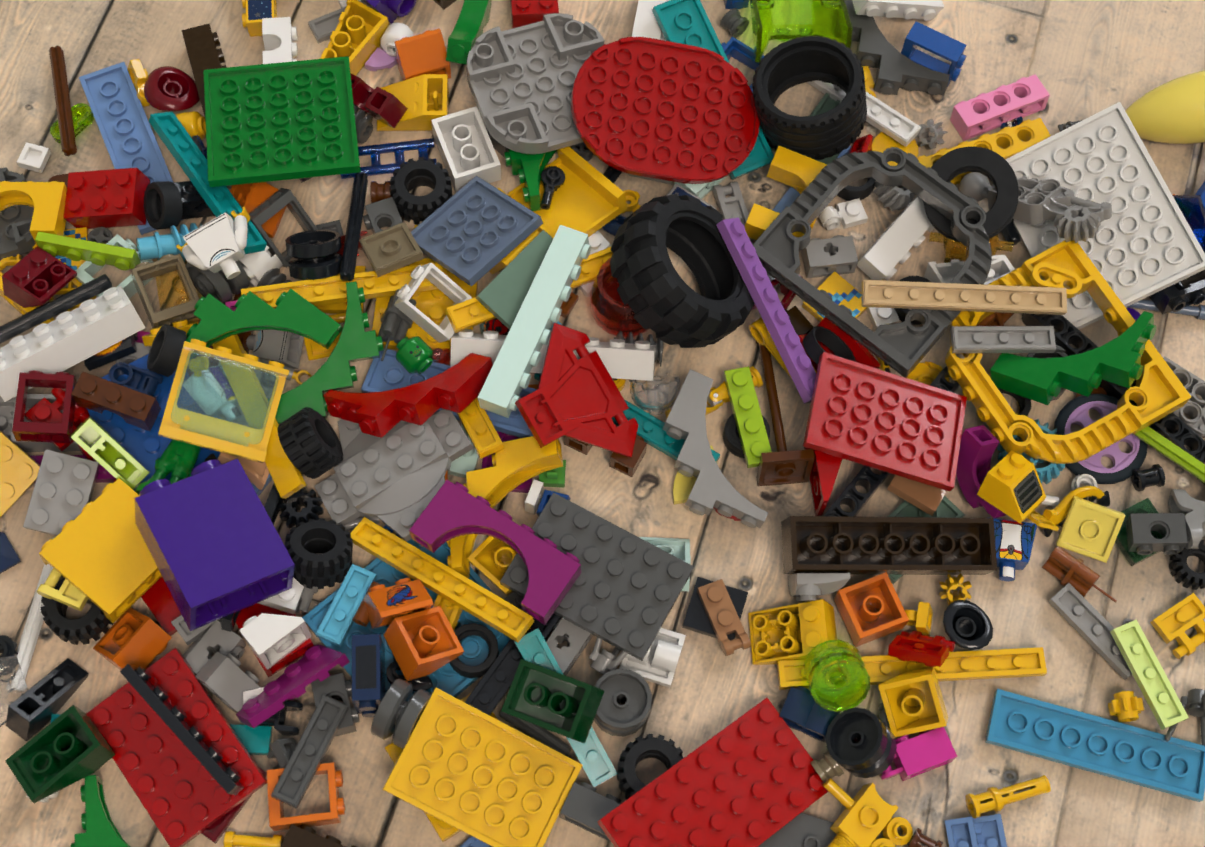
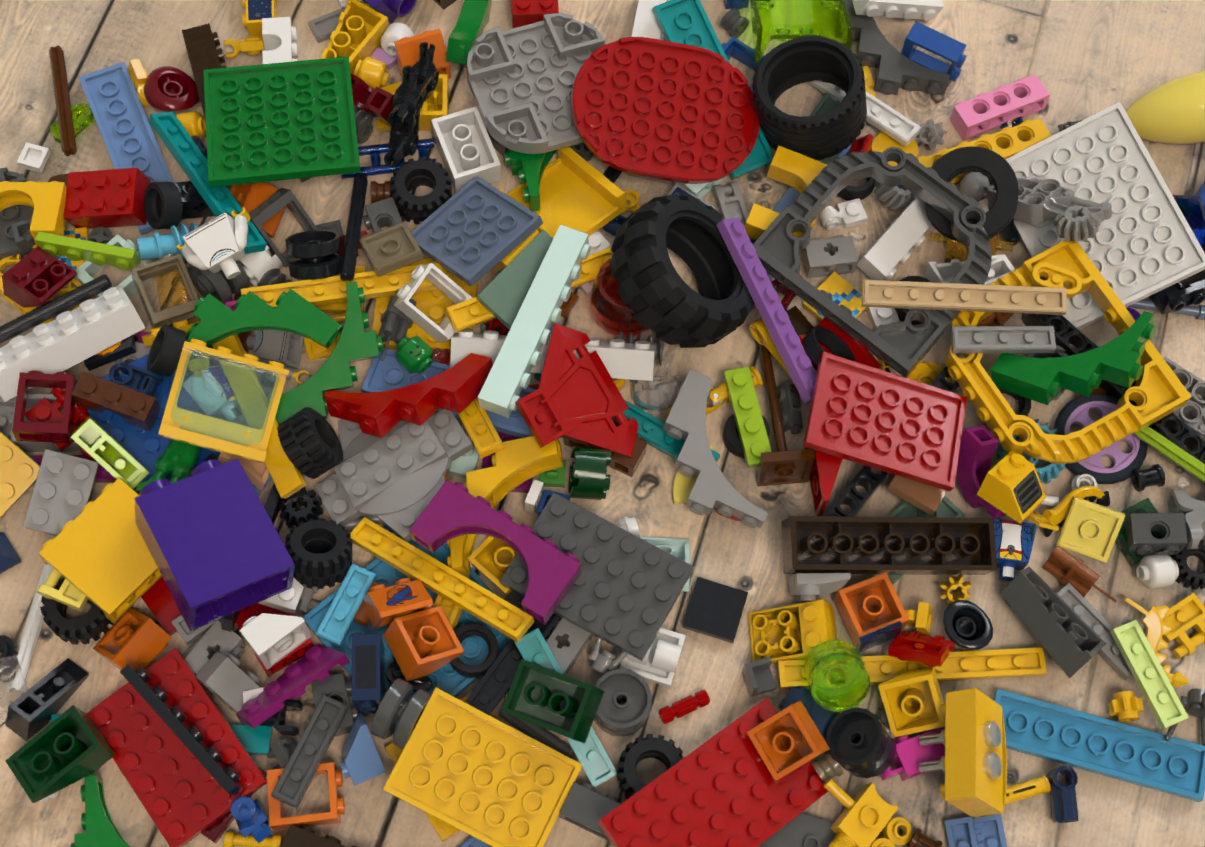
(250, 818): none -> blue hips
(252, 45): none -> yellow plate
(360, 754): none -> medium blue slope
(372, 72): none -> yellow head
(407, 103): none -> black pin
(552, 179): black plate -> none
(588, 473): none -> dark green brick
(629, 525): none -> white plate
(684, 706): none -> red axle
(723, 617): medium nougat plate -> none
(759, 677): none -> dark grey panel
(788, 740): none -> orange slope
(789, 399): none -> dark grey hinge
(878, 637): none -> clear blue piece
(973, 753): none -> yellow piece
(1052, 621): none -> dark grey wedge
(1063, 797): none -> dark blue piece
(1154, 631): none -> yellow piece
(1157, 571): none -> white head

